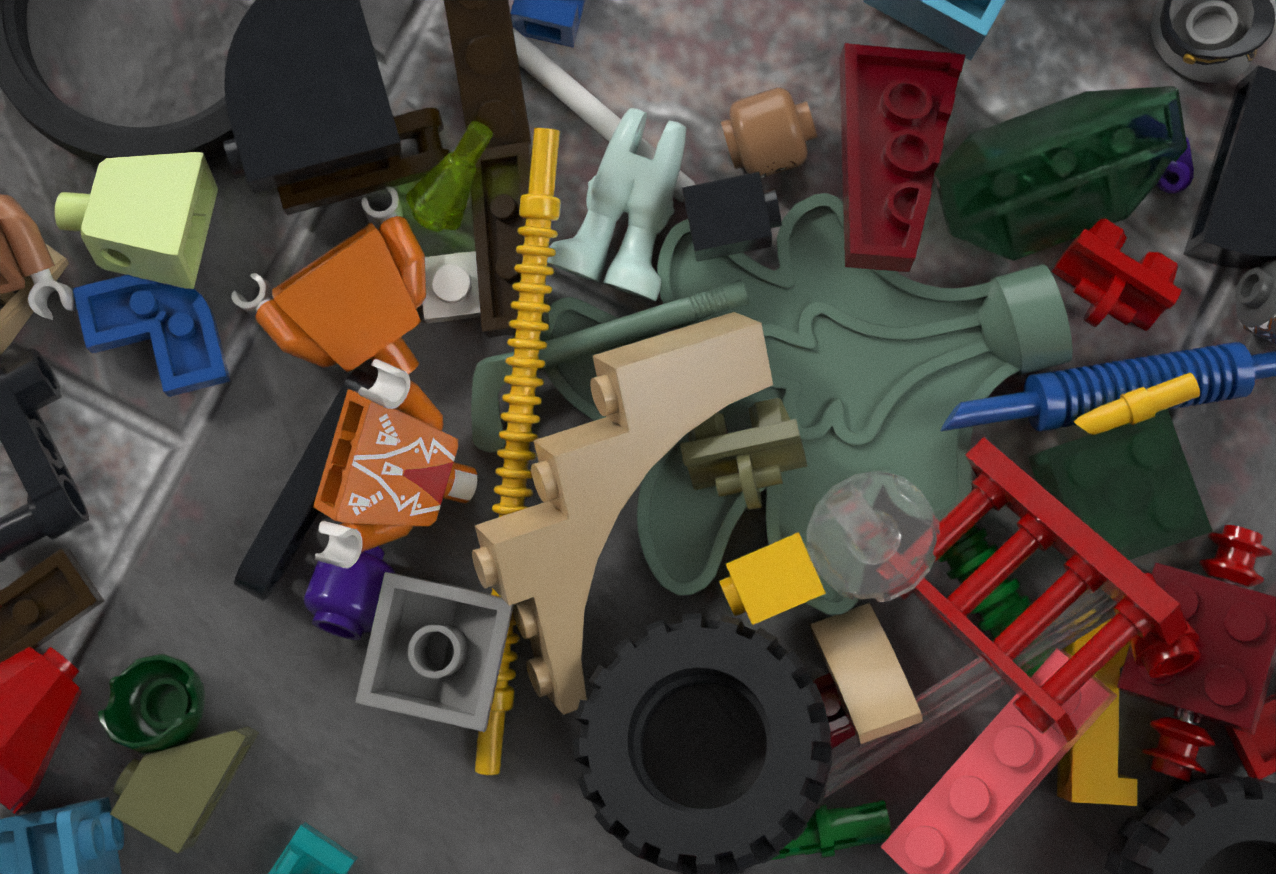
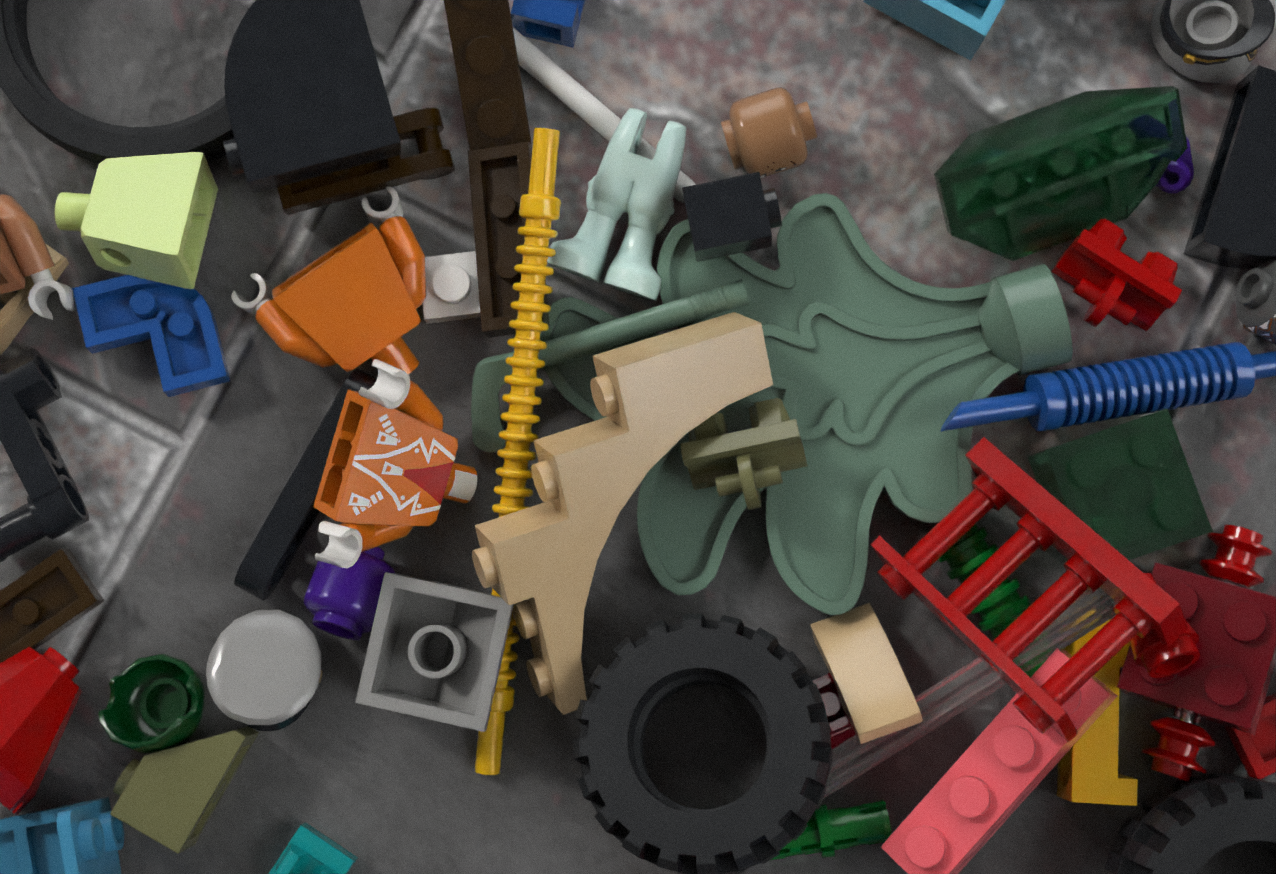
(264, 669): none -> light grey piece
(443, 193): clear neon green cone -> none
(771, 580): yellow brick -> none
(873, 536): clear tile -> none
(891, 146): dark red wing -> none
(1139, 404): yellow piece -> none

